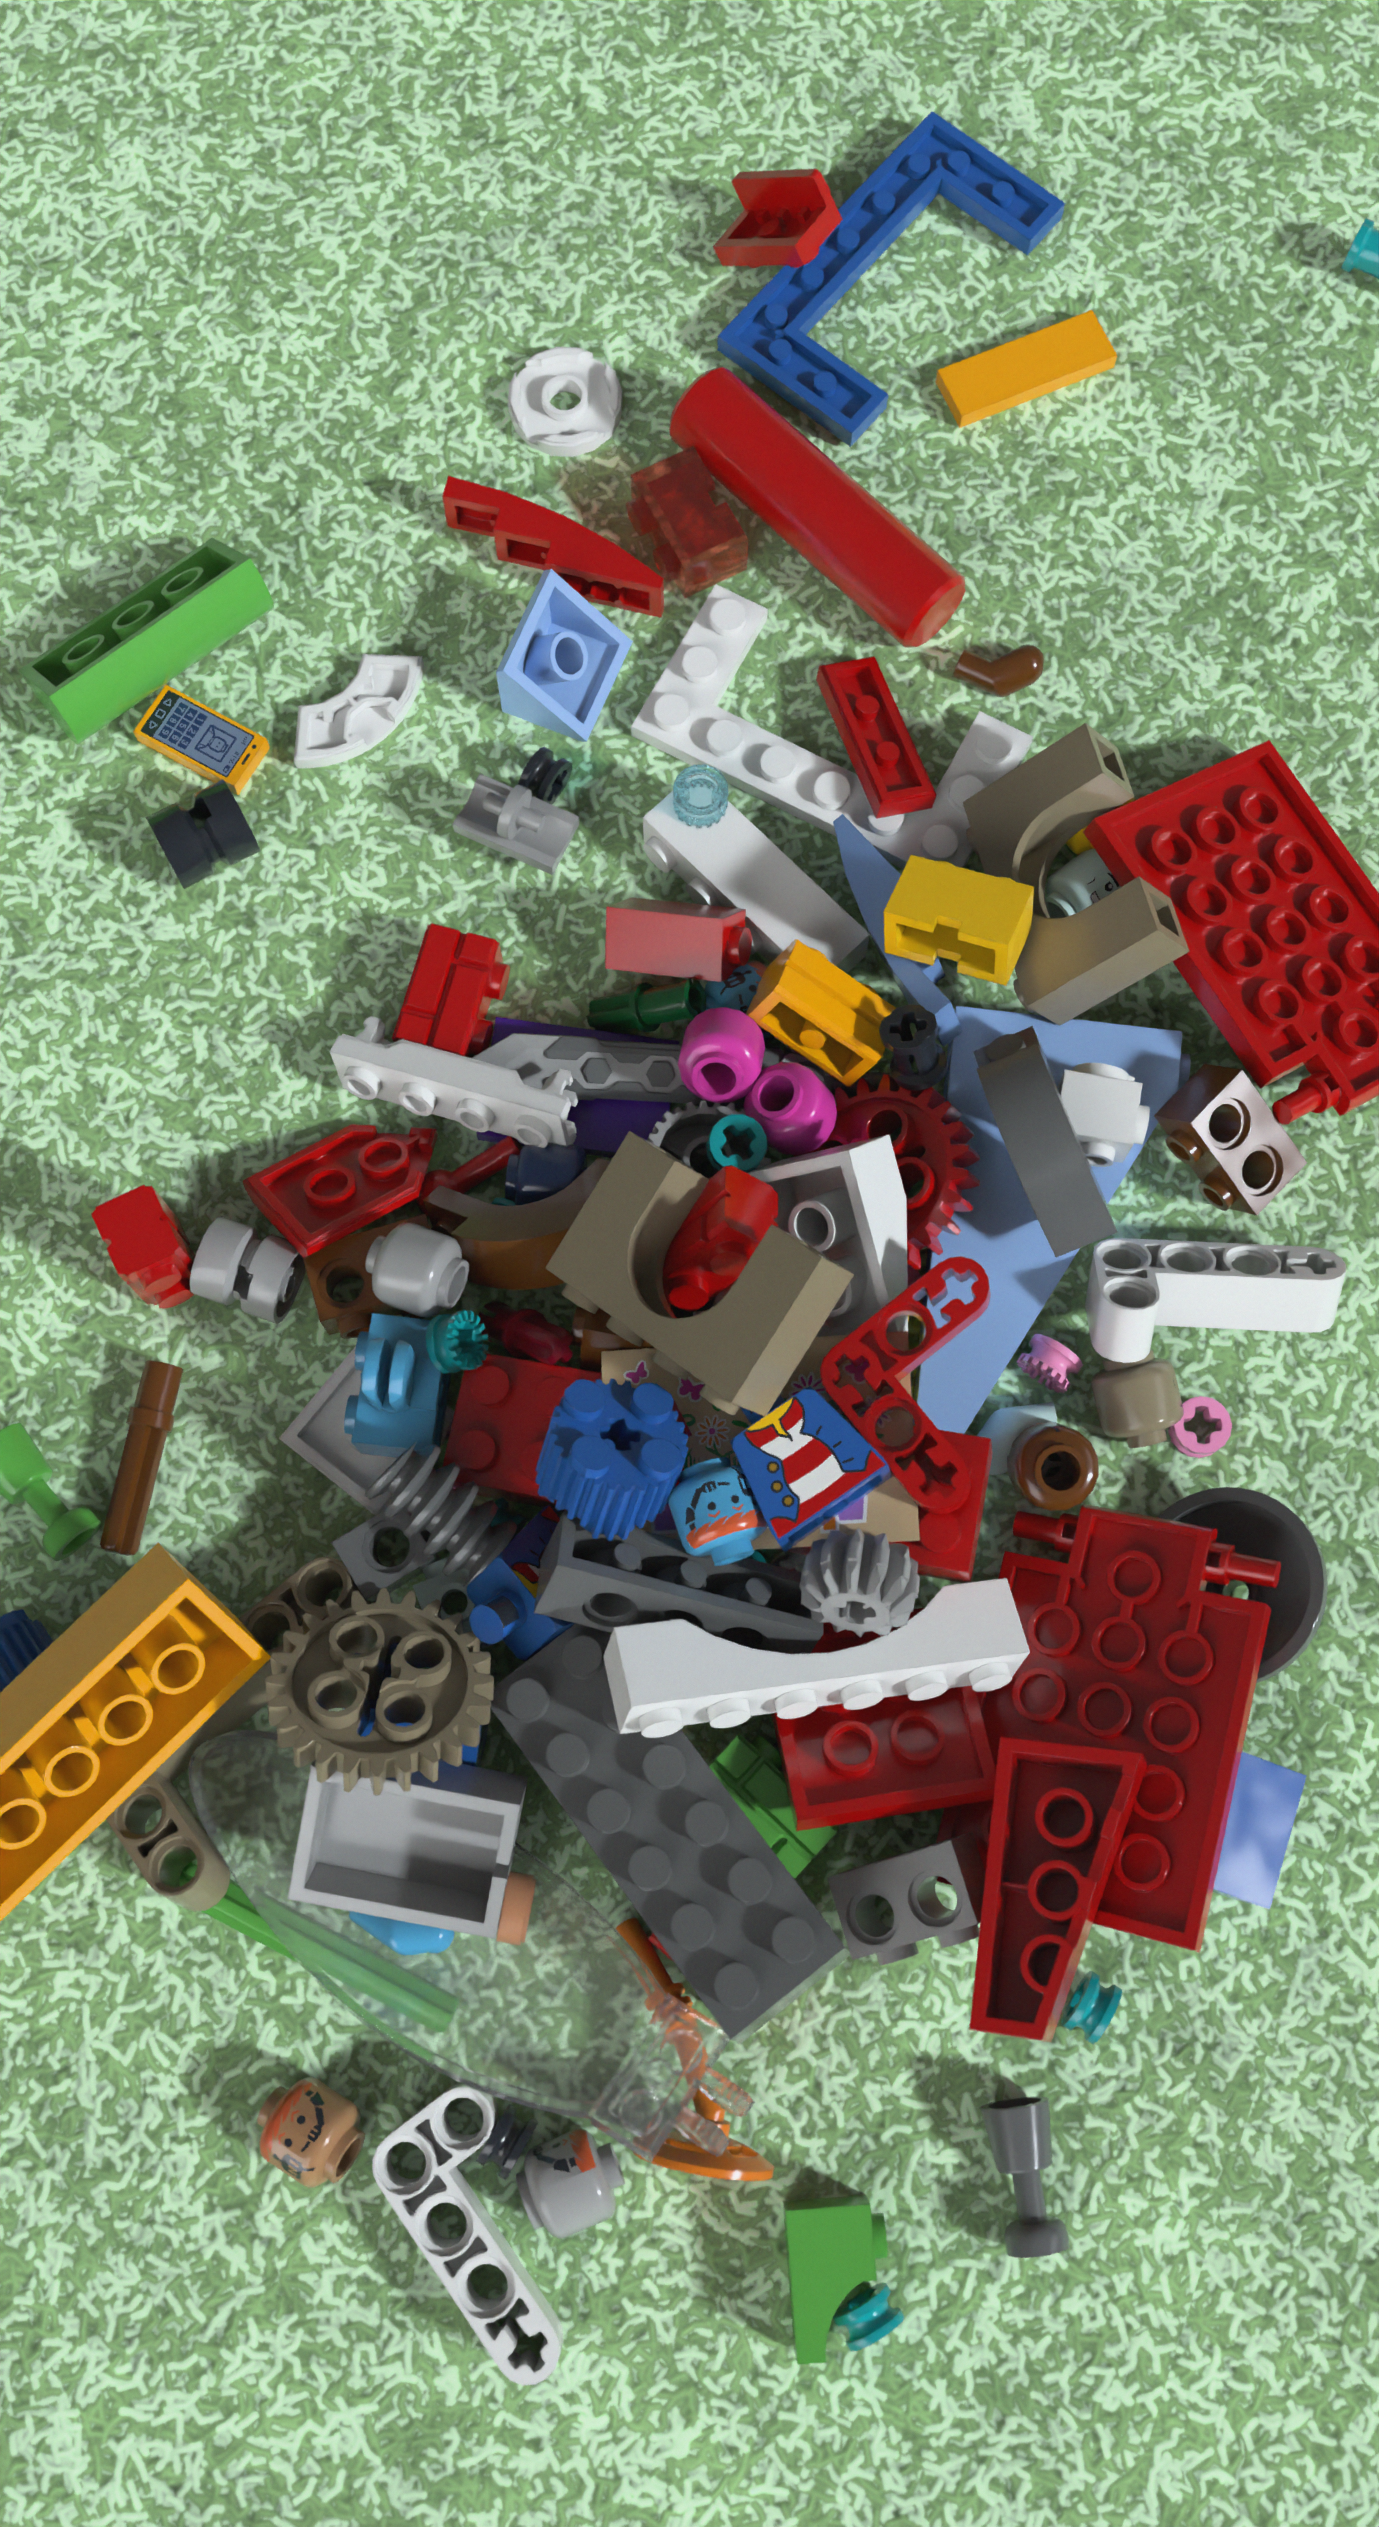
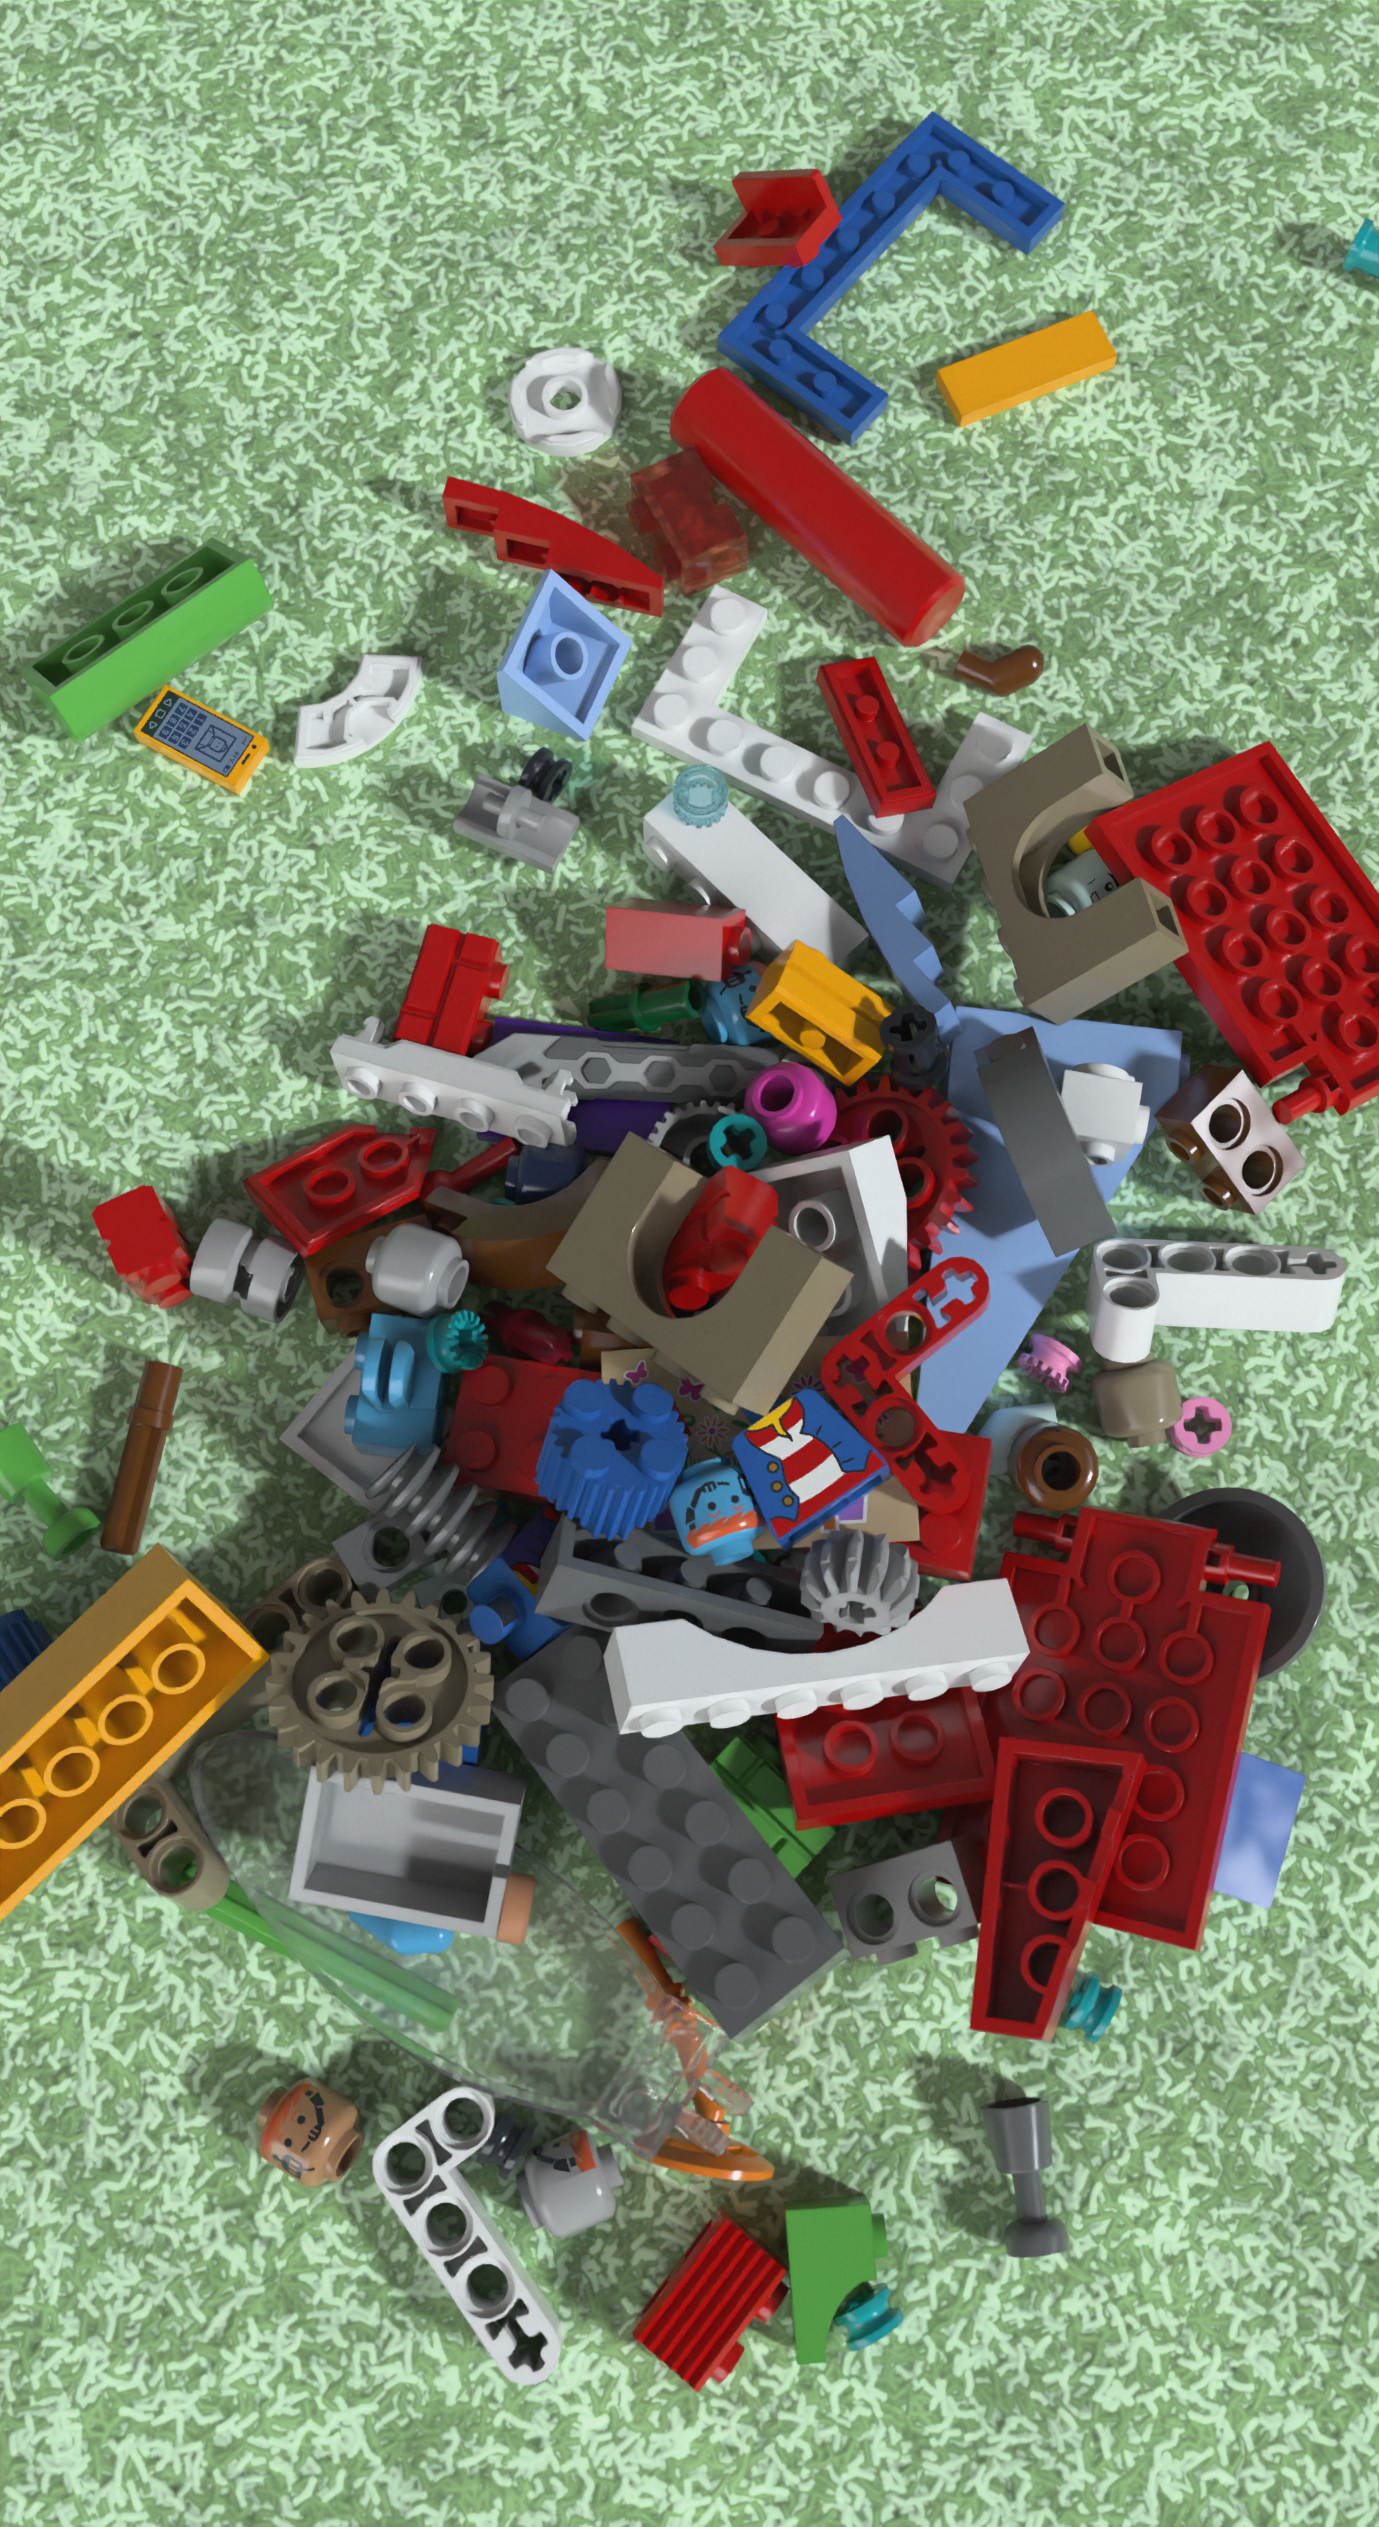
(203, 834): black wheel -> none
(711, 2301): none -> red brick
(721, 1055): dark pink head -> none
(959, 918): yellow brick -> none

